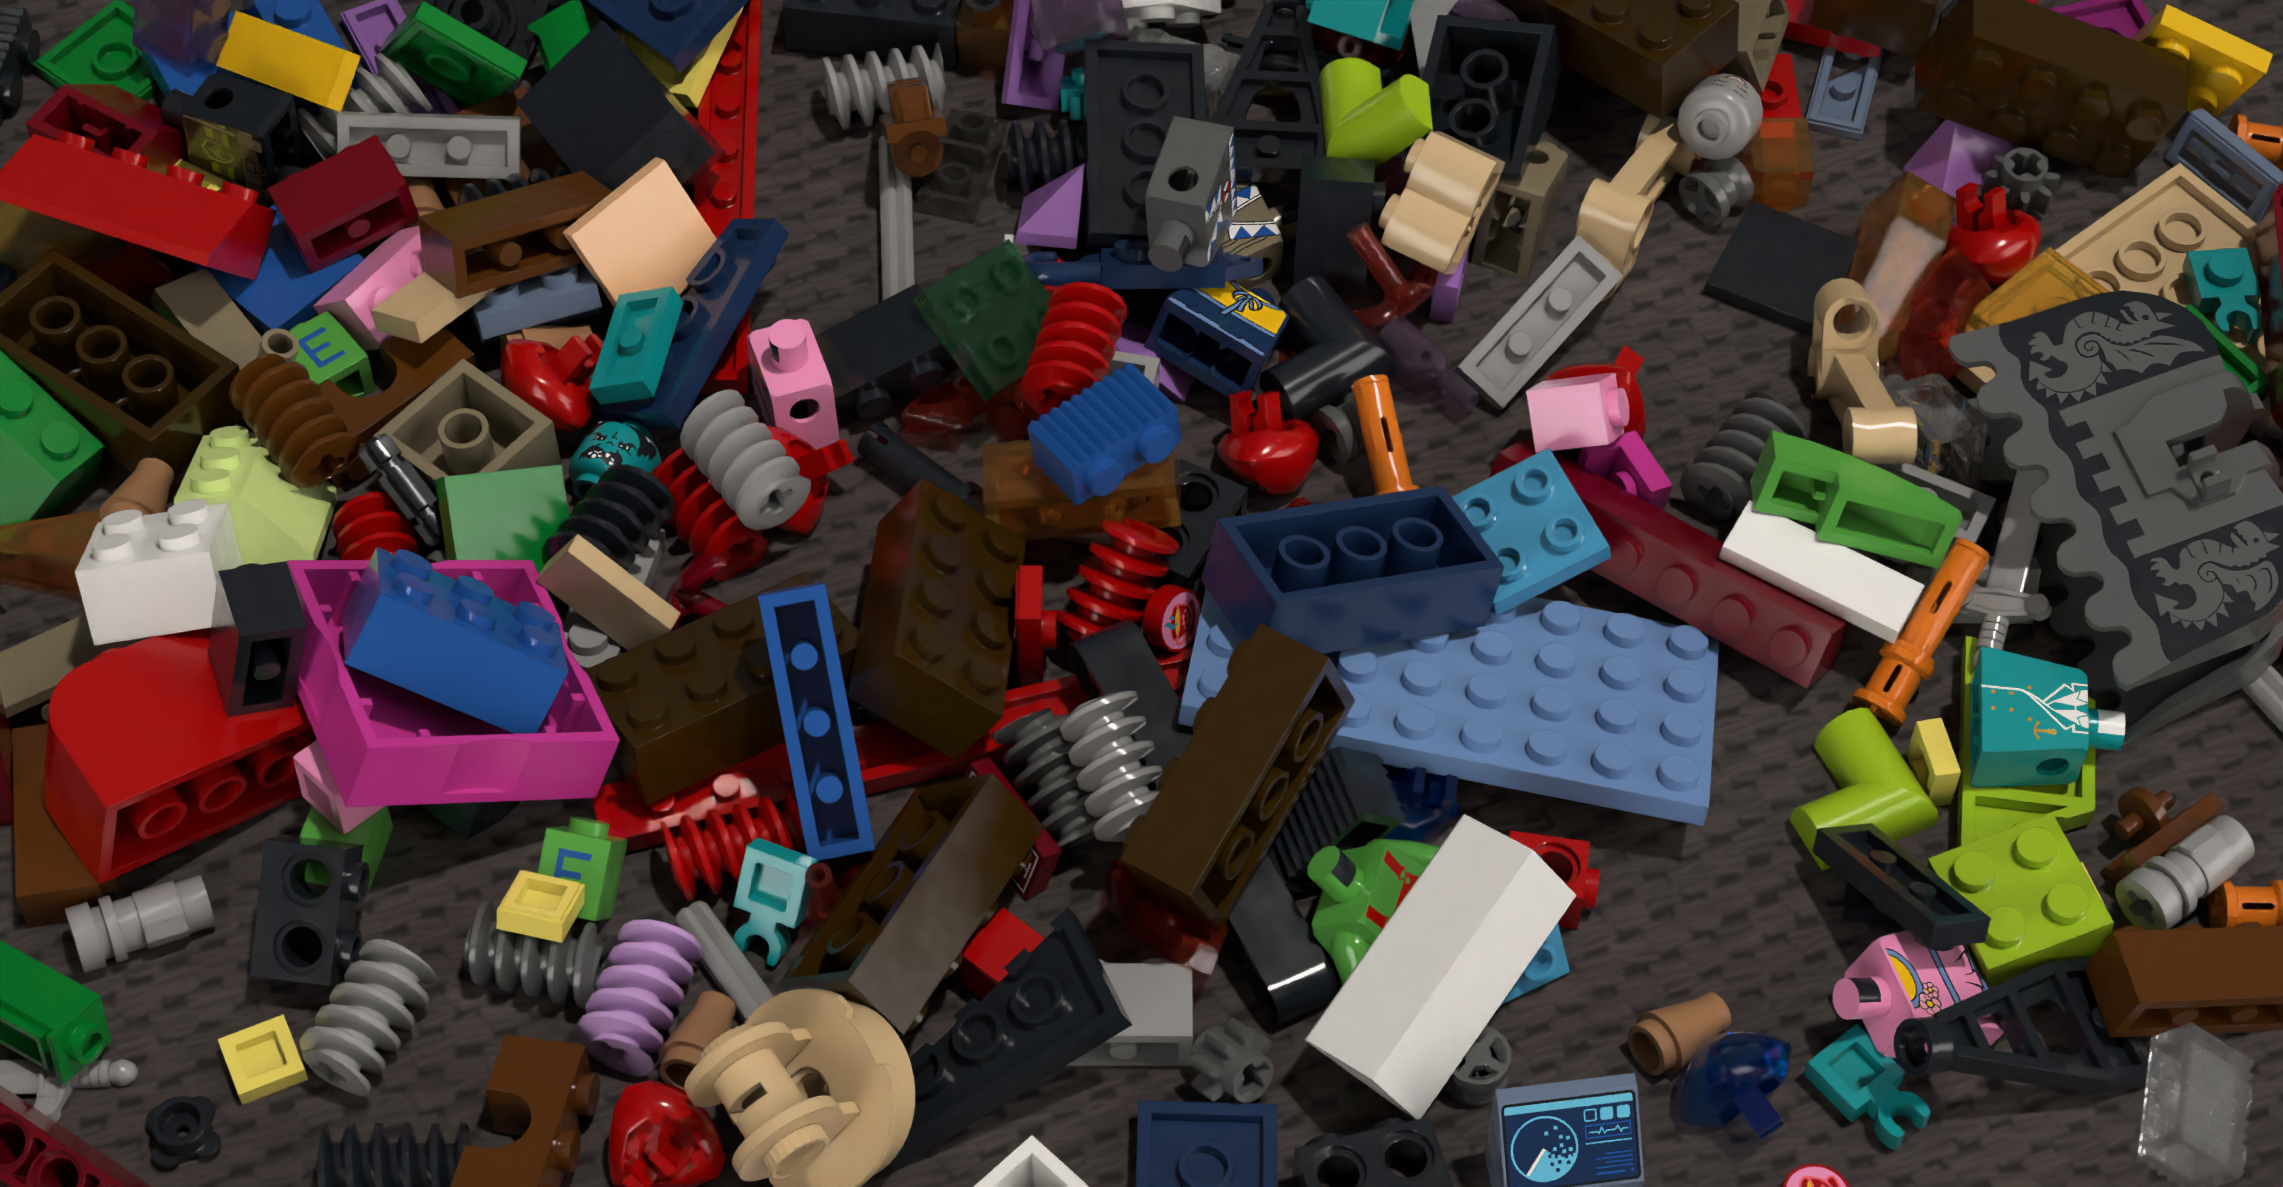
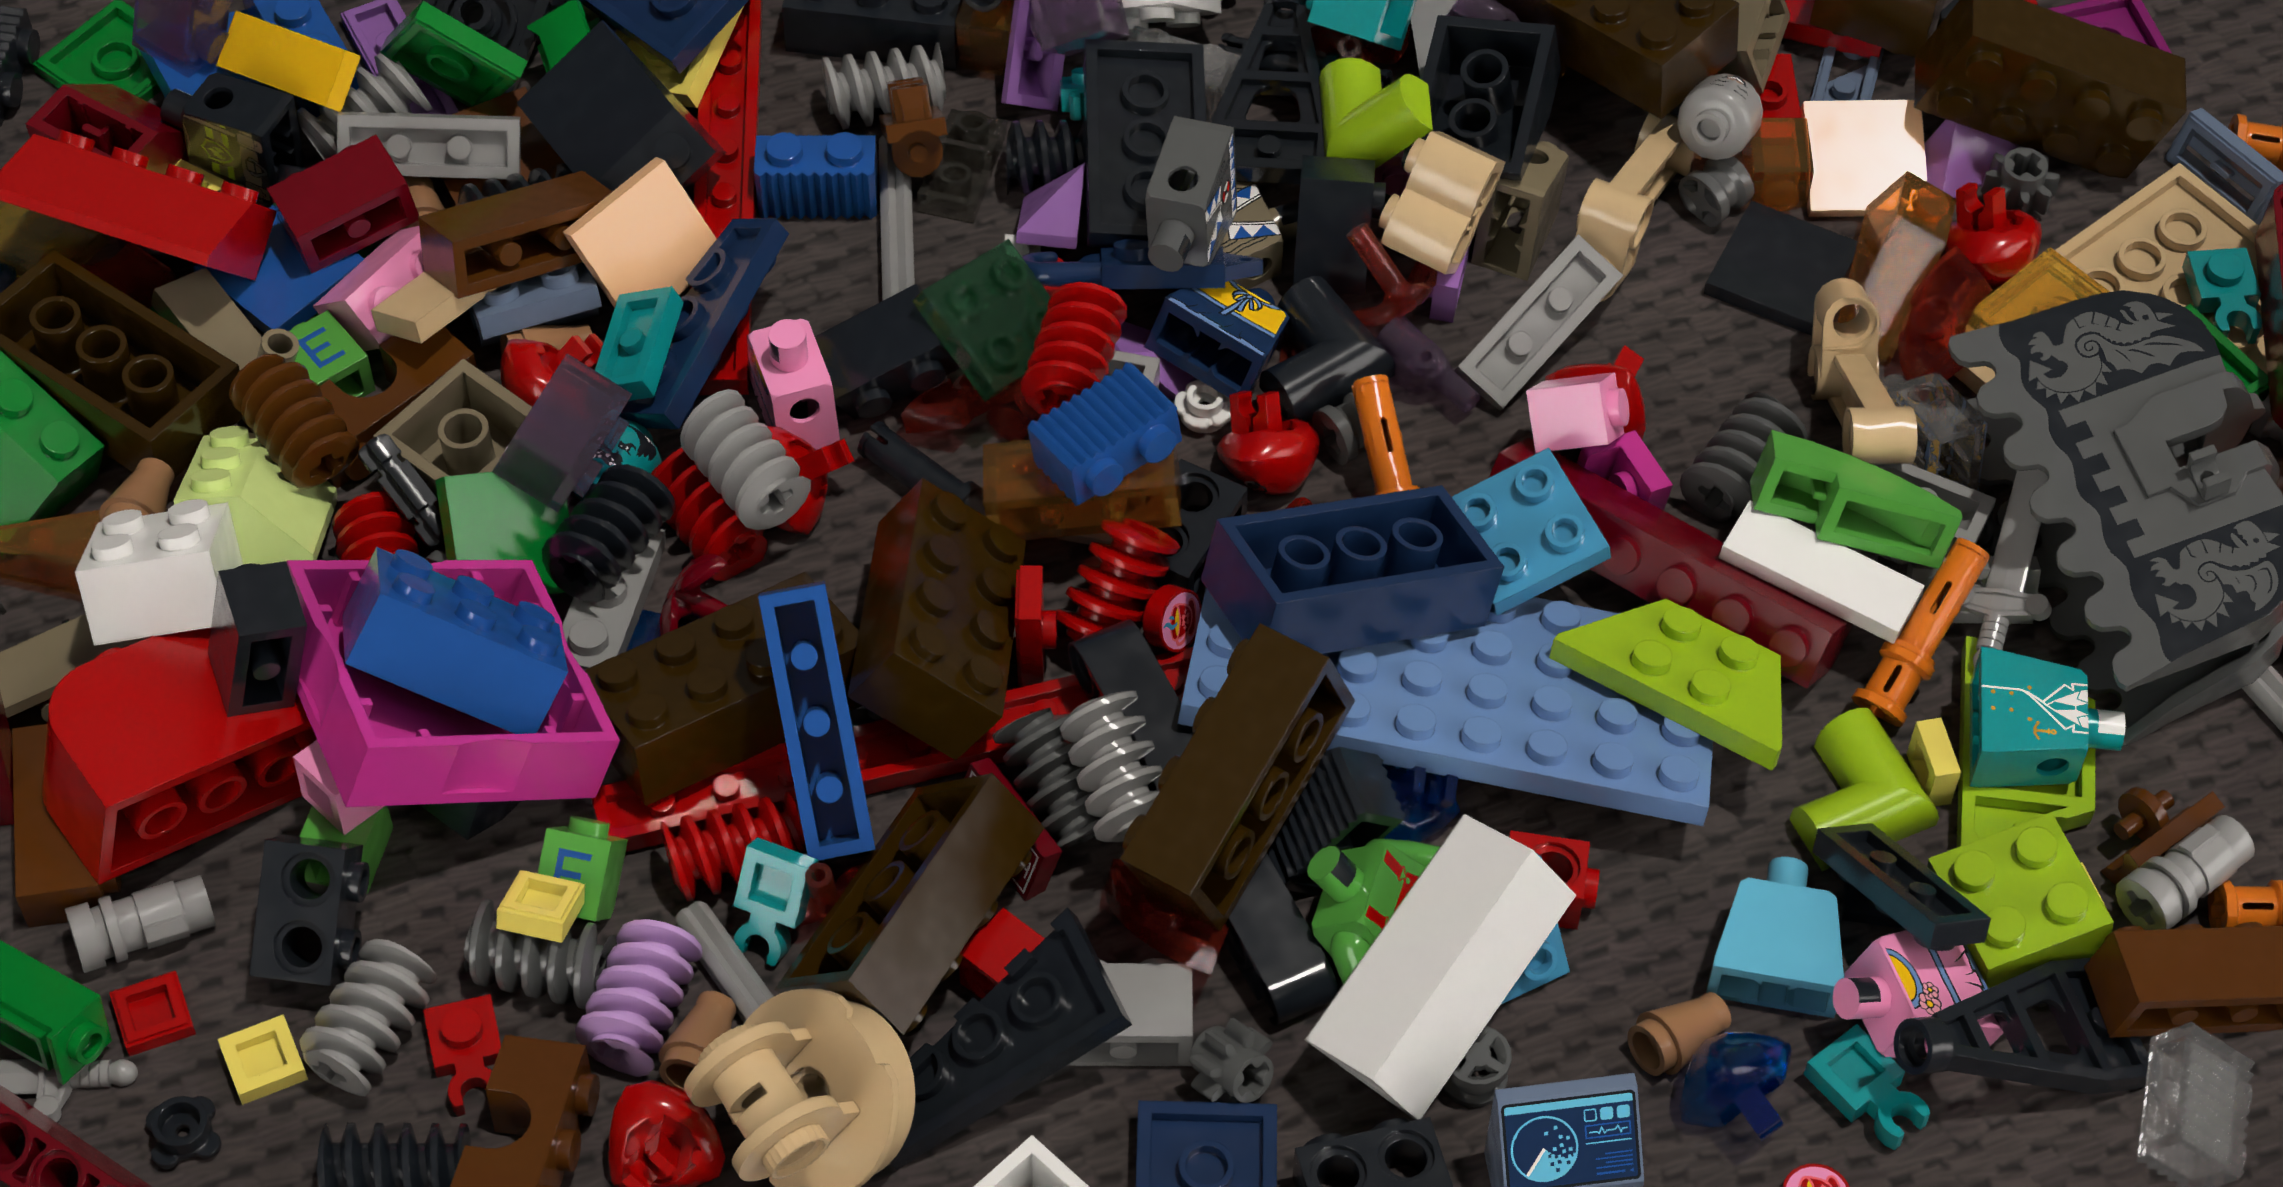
(152, 1013): none -> red tile
(463, 1043): none -> red plate
(562, 434): none -> clear purple brick
(607, 594): tan tile -> none
(816, 175): none -> blue brick
(1202, 417): none -> white plate
(1685, 672): none -> lime wing
(1780, 943): none -> medium azure torso
(1860, 152): none -> light nougat tile
(2216, 62): yellow plate -> none

